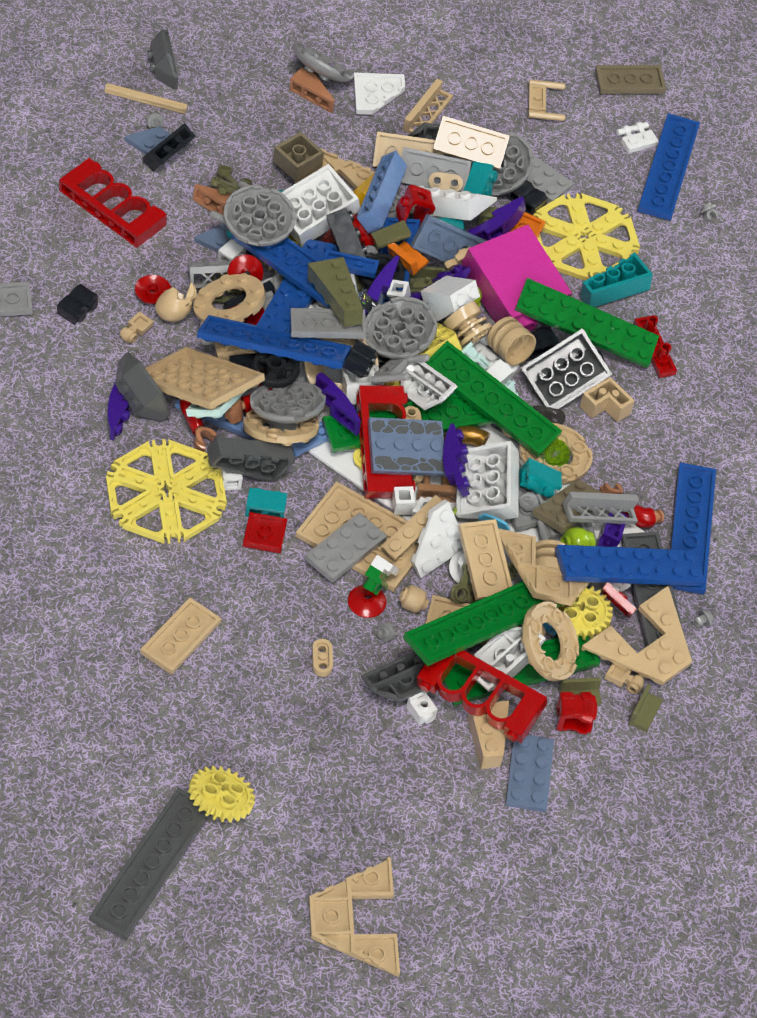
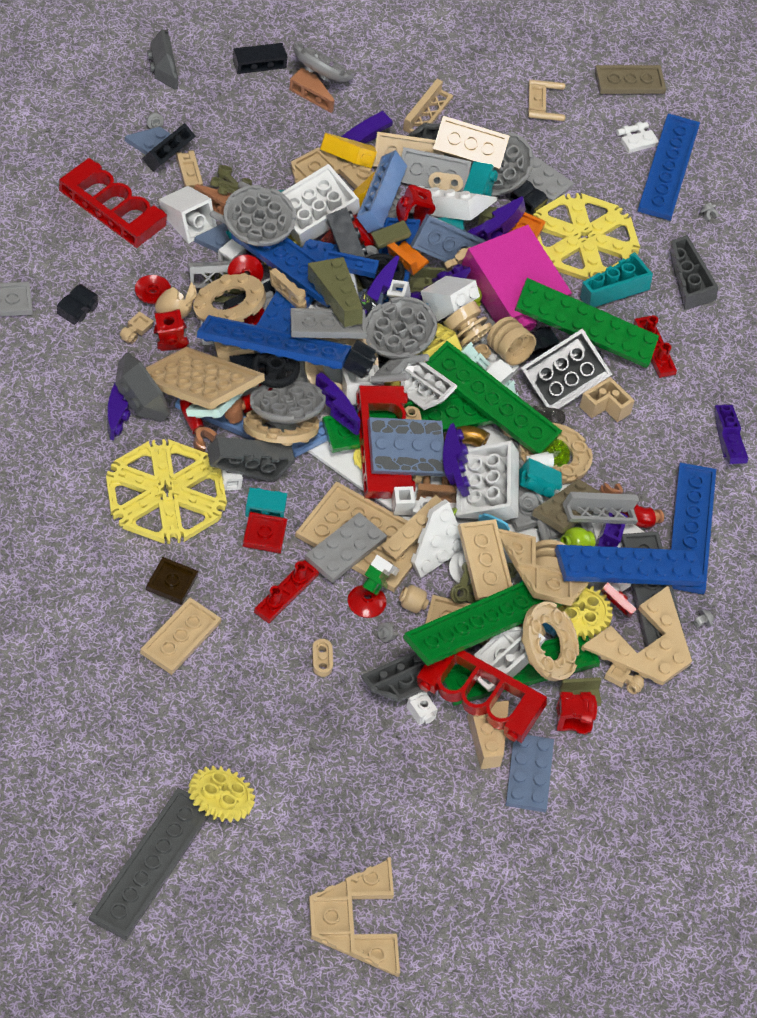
(146, 98): tan axle -> none
(170, 330): none -> red piece
(172, 580): none -> dark brown plate
(188, 212): none -> white slope
(189, 169): none -> tan plate
(259, 58): none -> black brick
(286, 591): none -> red plate
(288, 289): none -> tan plate
(298, 156): dark tan brick -> none
(348, 149): none -> yellow slope
(368, 128): none -> dark purple slope
(376, 90): white plate -> none
(484, 350): none -> tan plate
(545, 458): none -> white cone
(645, 710): olive panel -> none
(692, 275): none -> dark grey wedge
(729, 434): none -> dark purple slope

